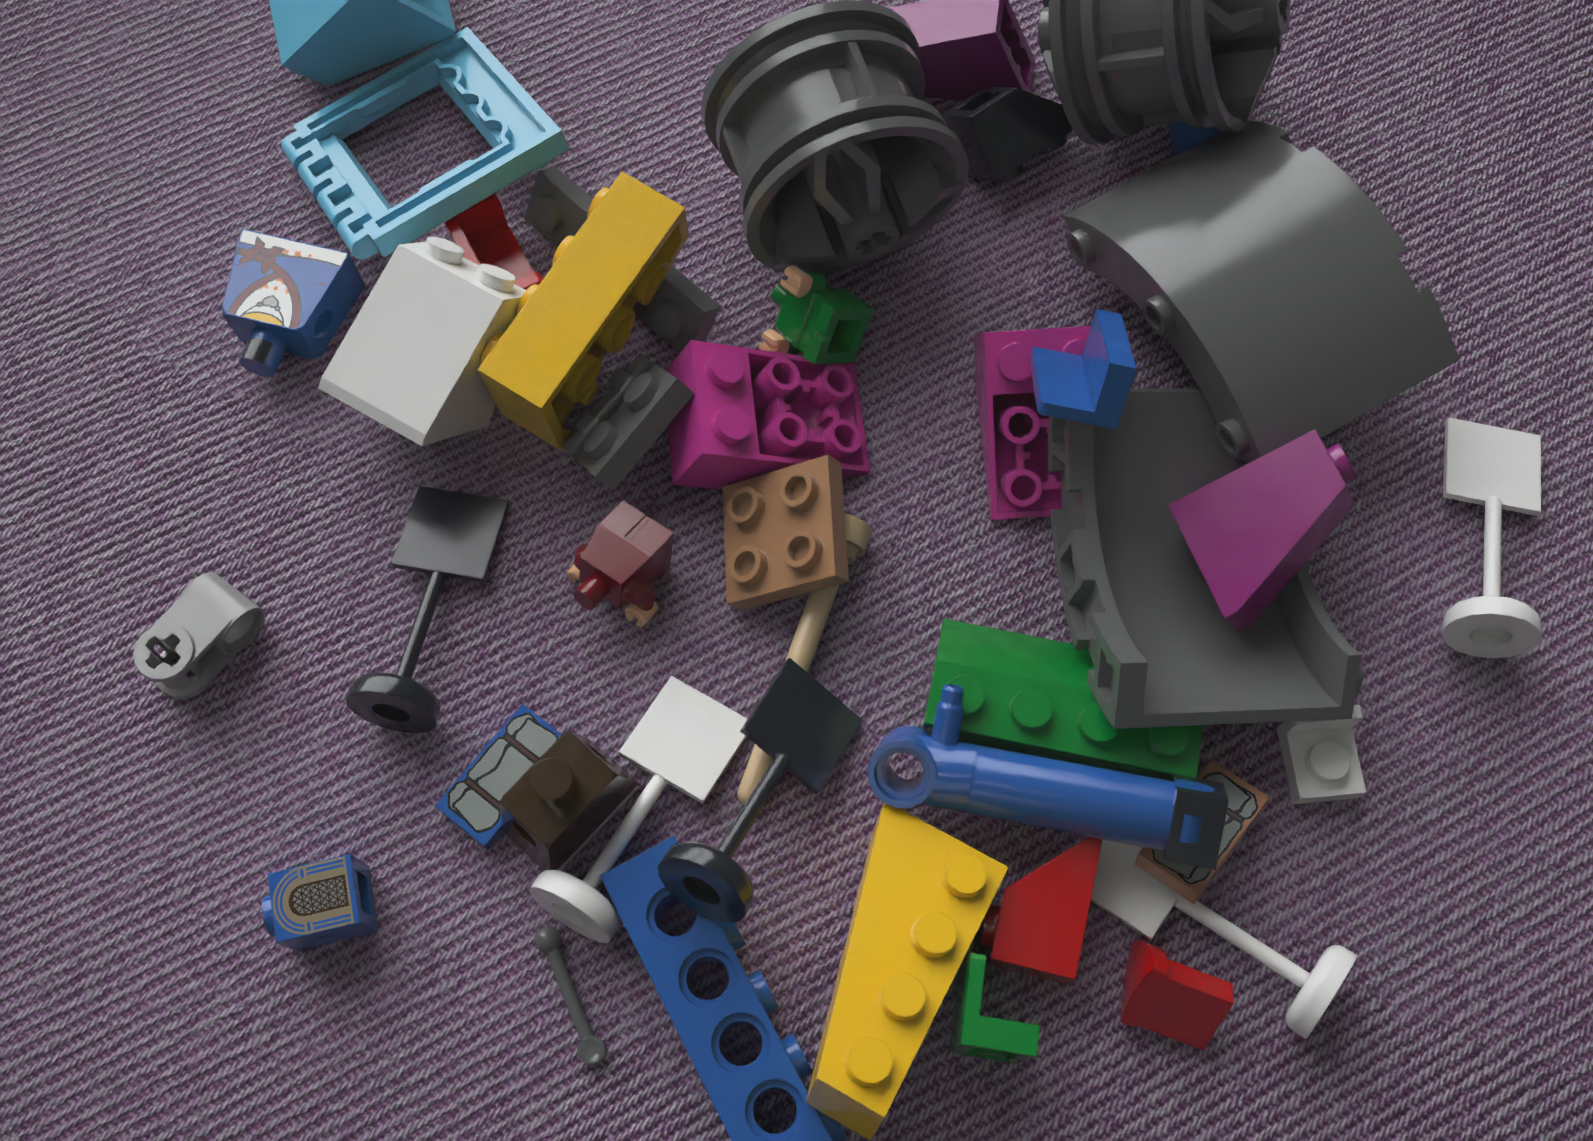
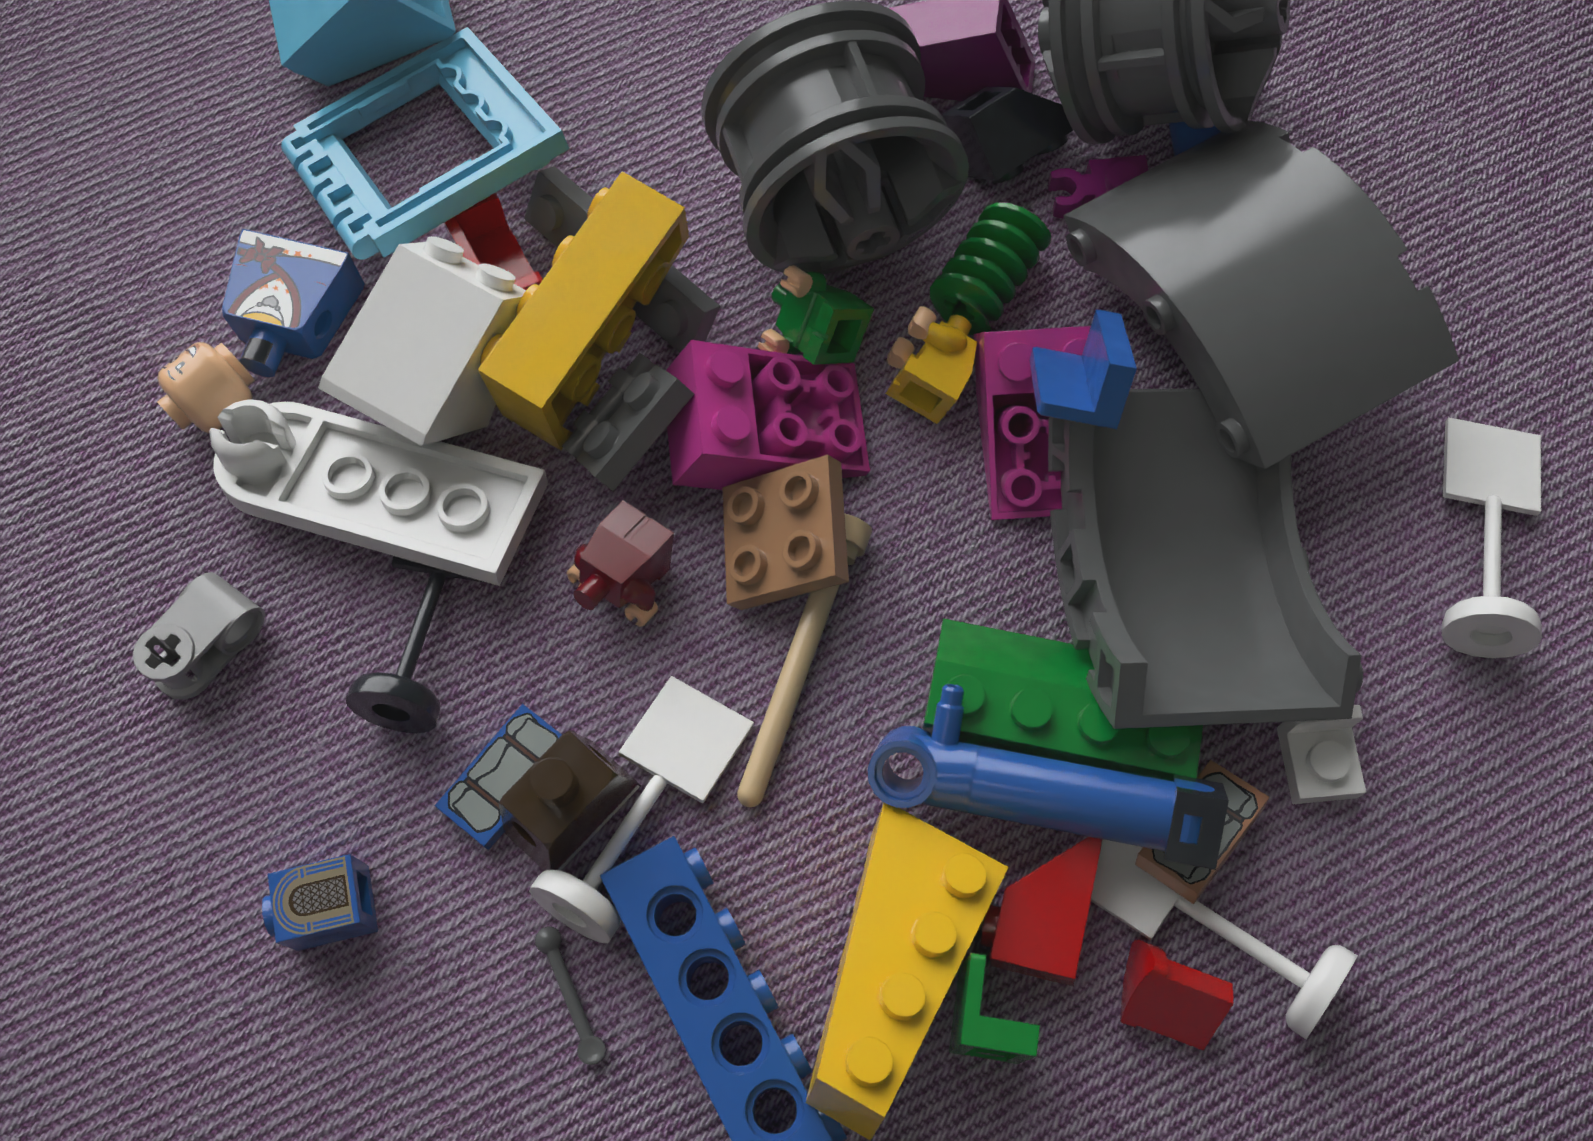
(202, 385): none -> light nougat head
(375, 486): none -> white plate
(803, 733): black piece -> none
(941, 368): none -> yellow piece
(990, 265): none -> green piece
(1098, 179): none -> magenta plate
(1265, 522): magenta slope -> none

